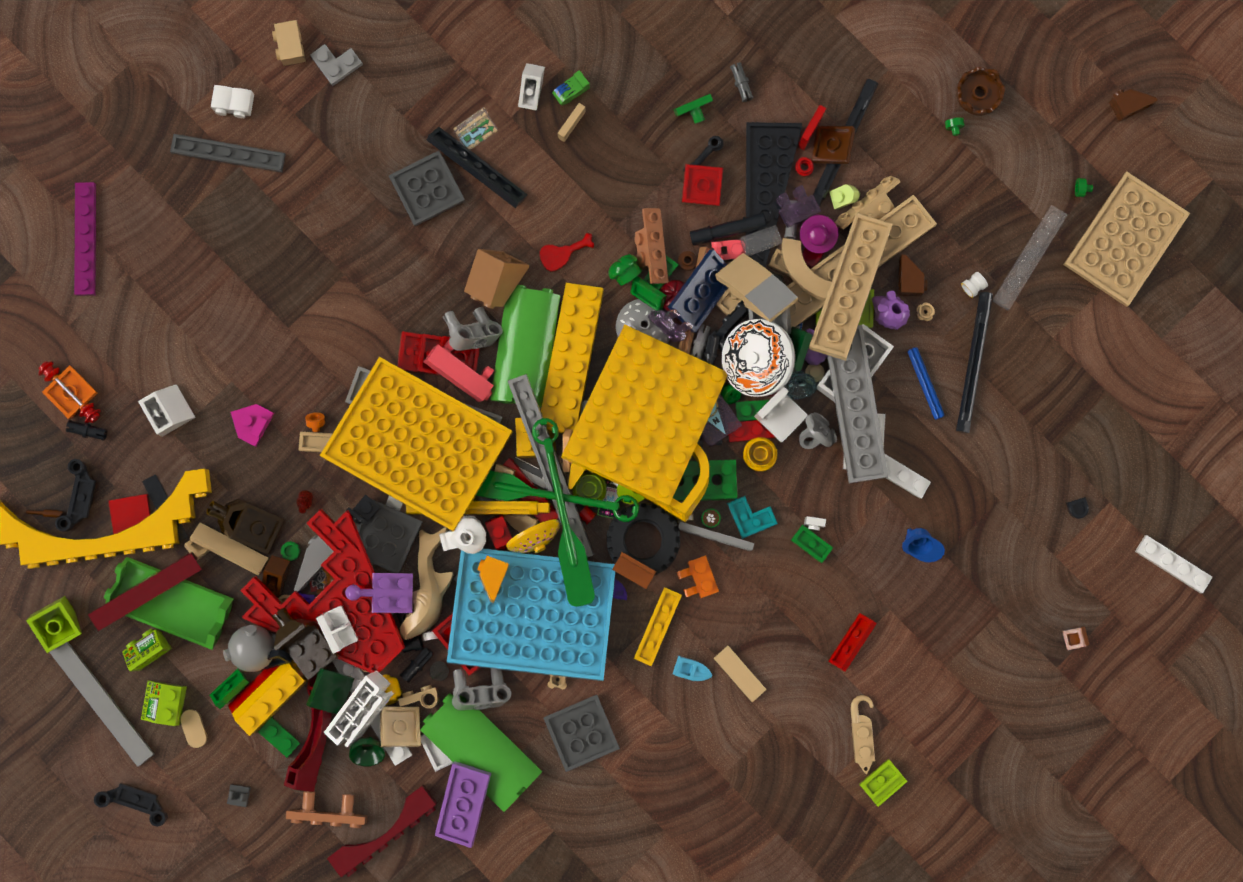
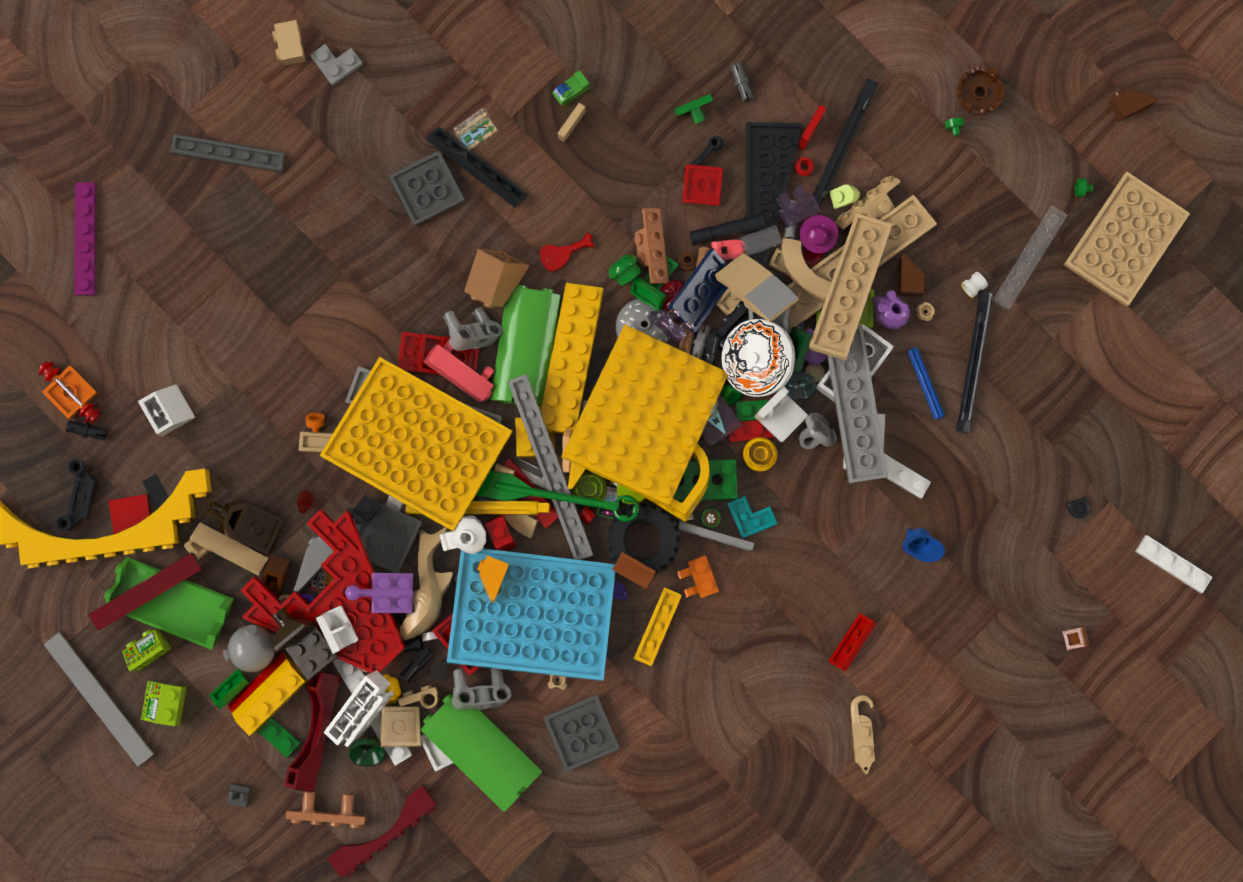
(46, 513): reddish brown piece -> none
(55, 624): lime slope -> none
(135, 799): black plate -> none
(193, 728): tan tile -> none
(232, 101): white brick -> none
(251, 423): dark pink plate -> none
(278, 658): black tile -> none
(291, 551): green tile -> none
(330, 691): dark green tile -> none
(462, 804): medium lavender plate -> none
(531, 86): white slope -> none
(534, 538): yellow dish -> none
(571, 550): green piece -> none
(691, 669): medium azure plate -> none
(739, 673): tan tile -> none
(811, 544): green plate -> none
(814, 523): white plate -> none
(833, 144): reddish brown tile -> none
(883, 782): lime plate -> none

